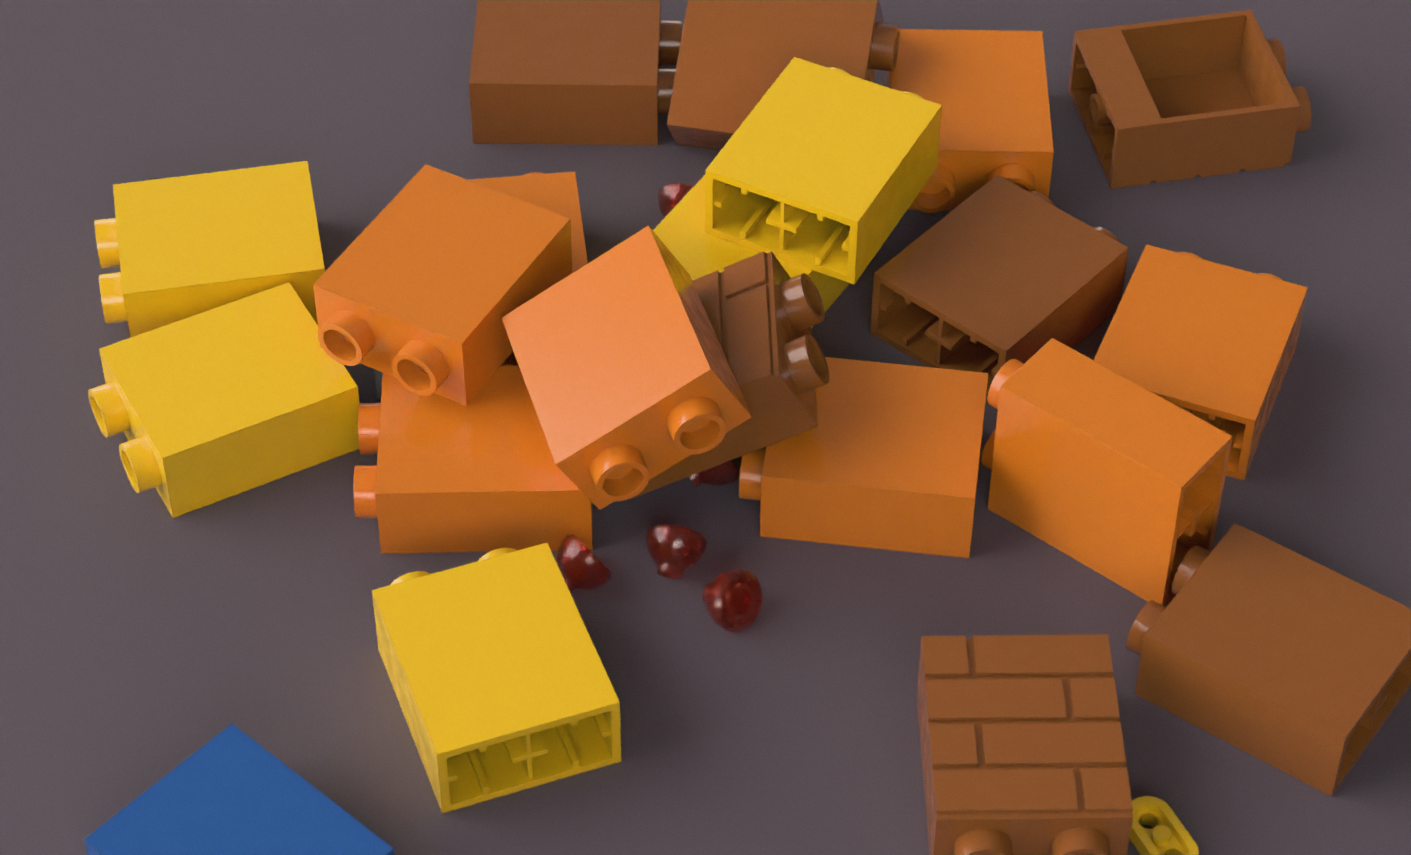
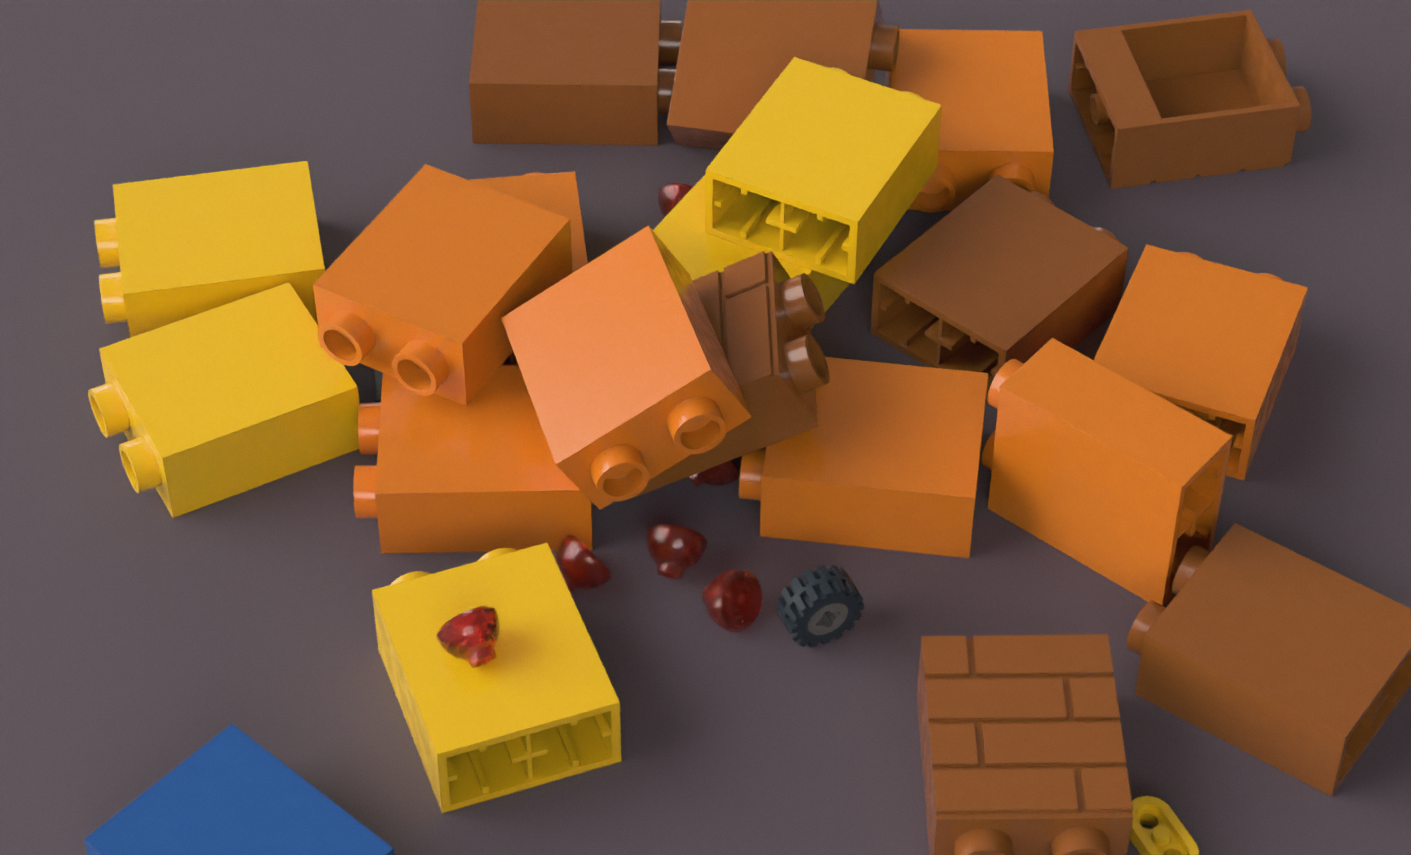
(471, 635): none -> clear red brick
(820, 605): none -> black wheel

